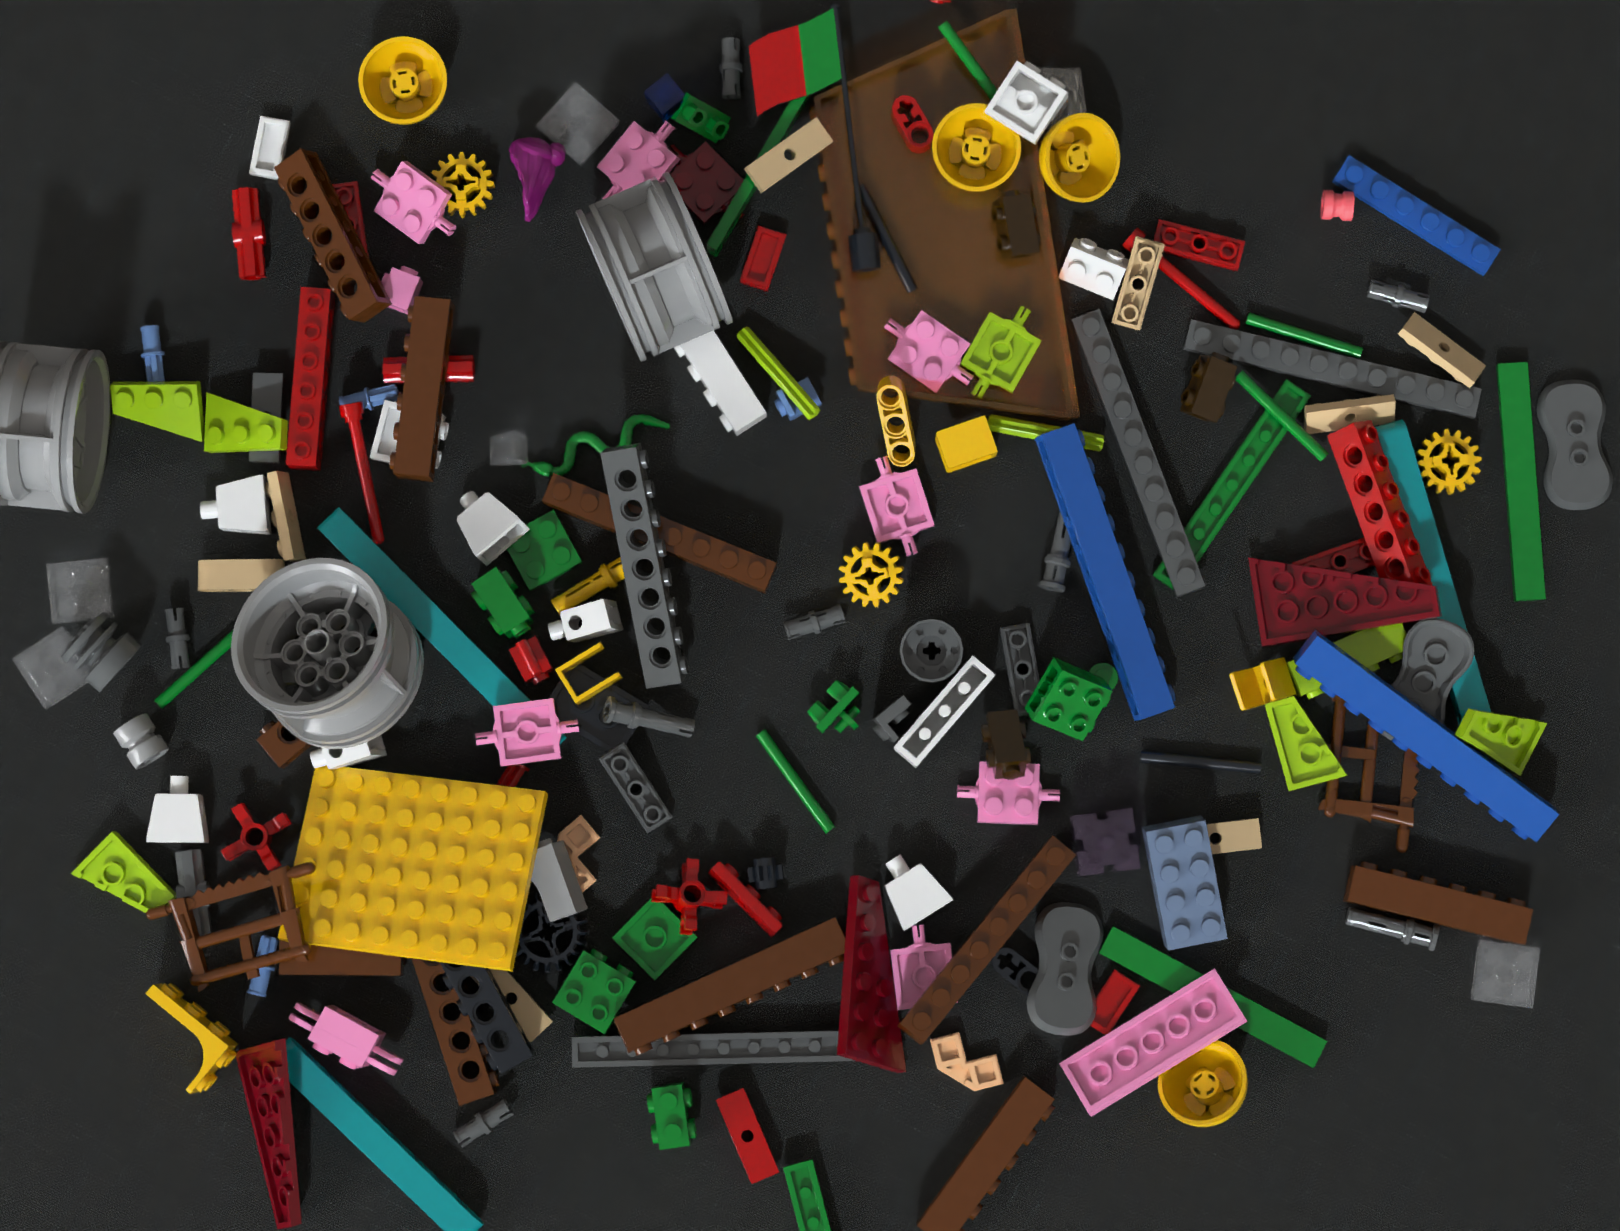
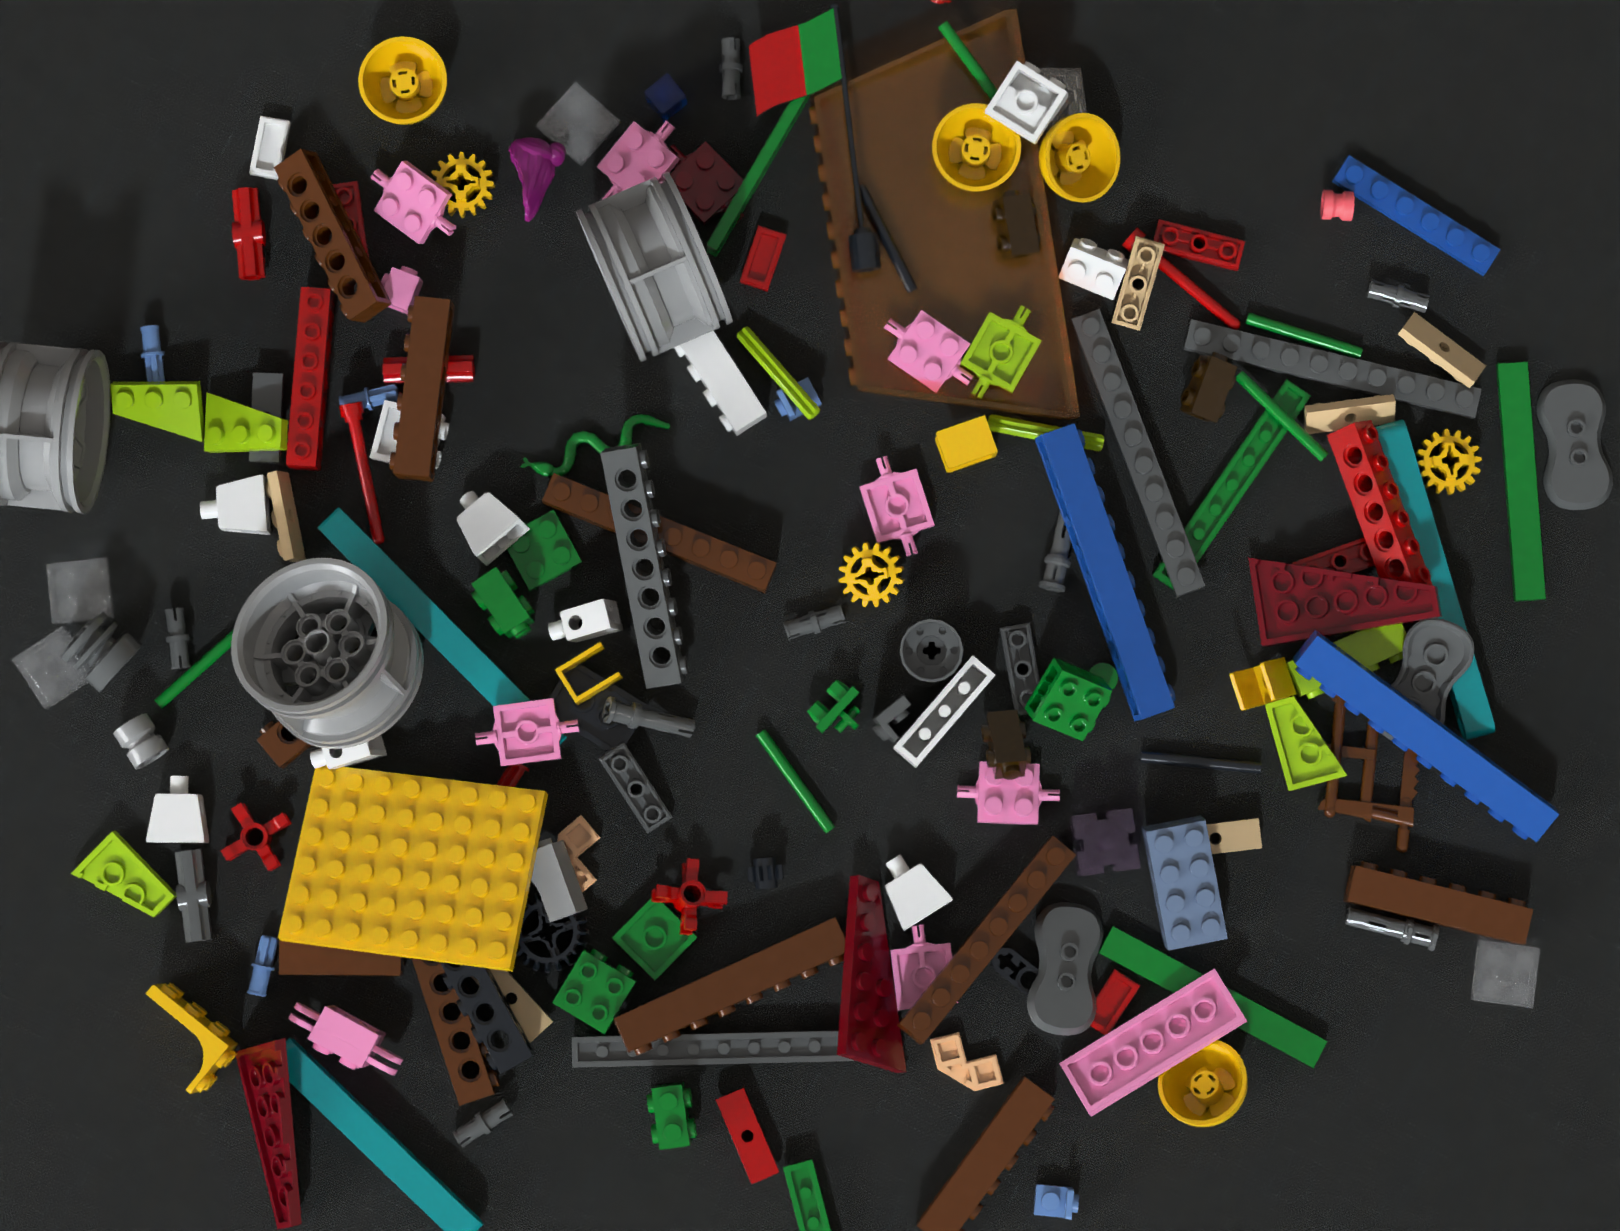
(235, 574): tan beam -> none
(289, 917): reddish brown piece -> none
(508, 449): clear slope -> none
(531, 660): red brick -> none
(606, 577): yellow pin -> none
(702, 118): green hips -> none
(746, 898): red tile -> none
(801, 145): tan tile -> none
(894, 434): yellow beam -> none
(918, 120): red beam -> none
(1055, 1201): none -> medium blue bracket
(1501, 737): lime wing -> none

